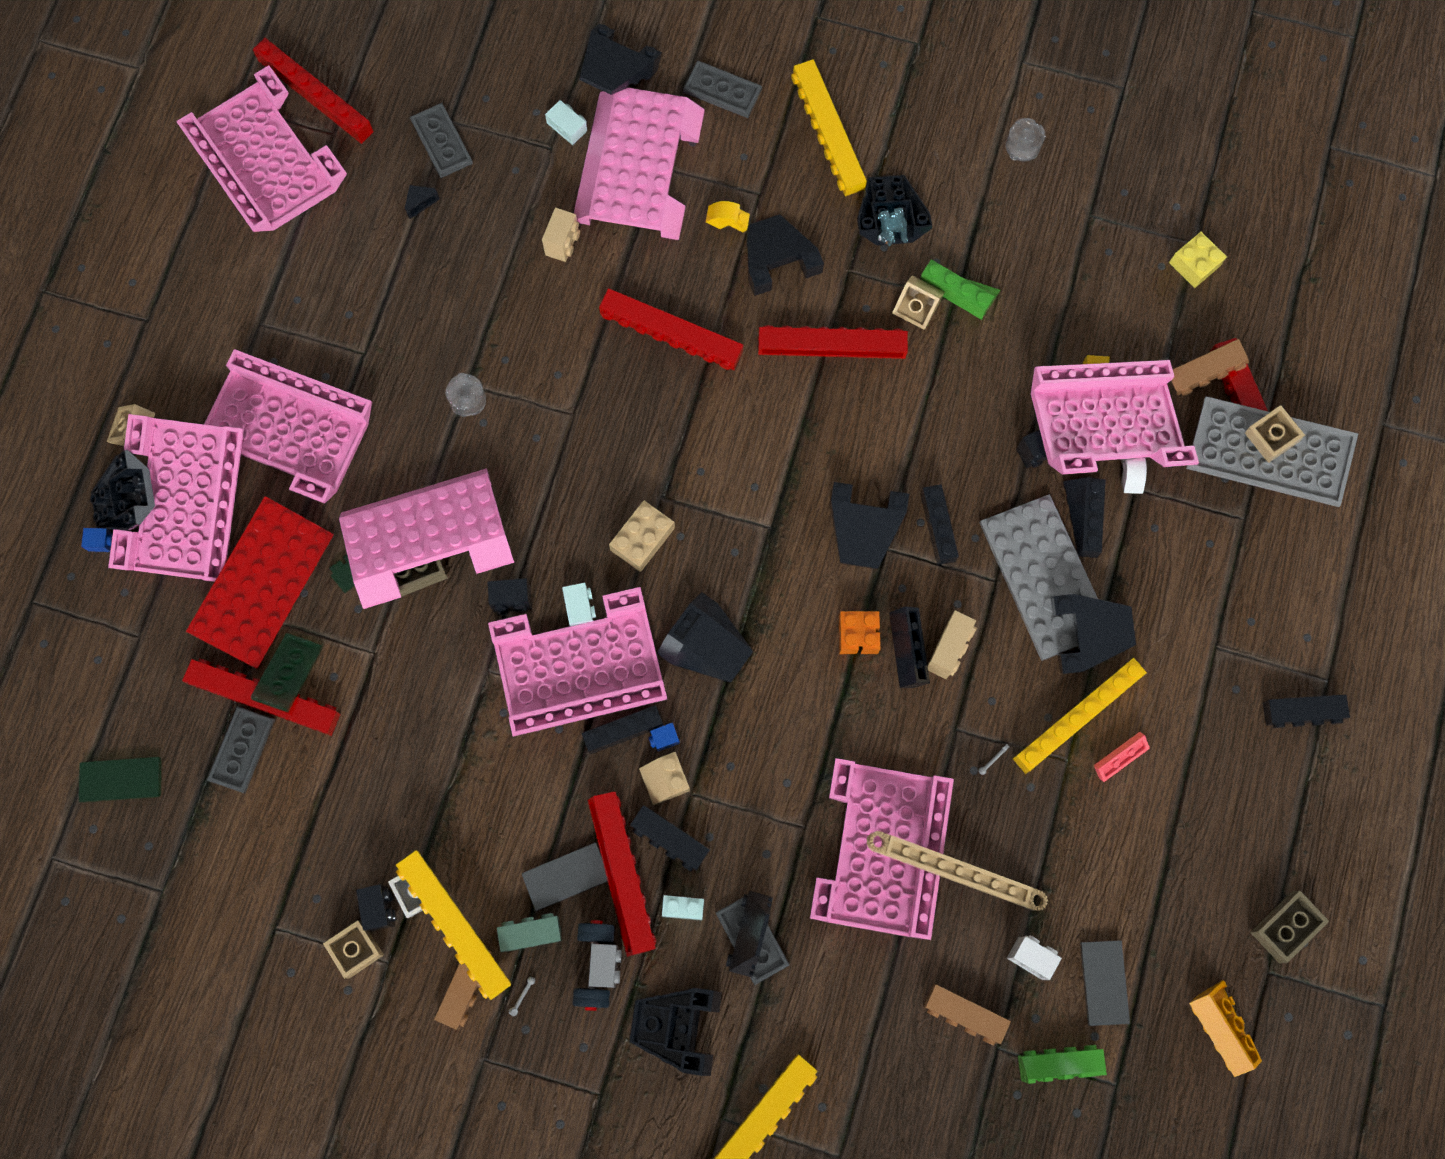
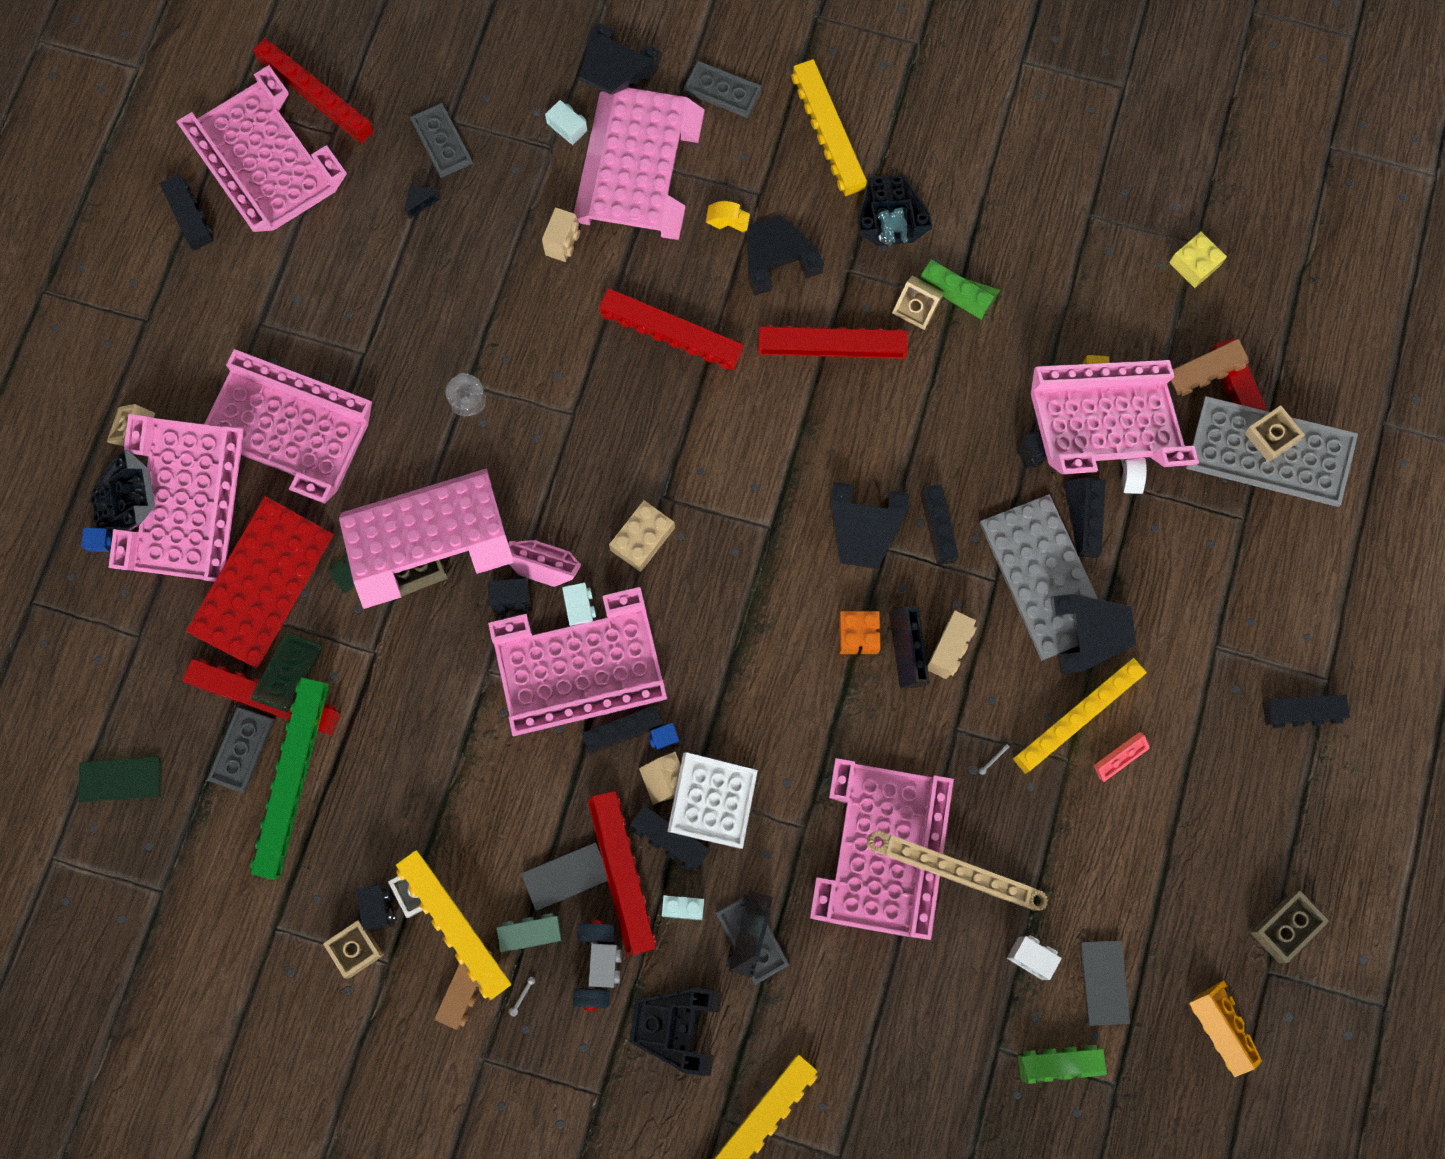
(186, 212): none -> black brick
(289, 779): none -> green brick
(543, 562): none -> bright pink wedge
(706, 641): black wedge -> none
(712, 800): none -> white plate
(967, 1014): medium nougat brick -> none
(1025, 140): clear brick -> none

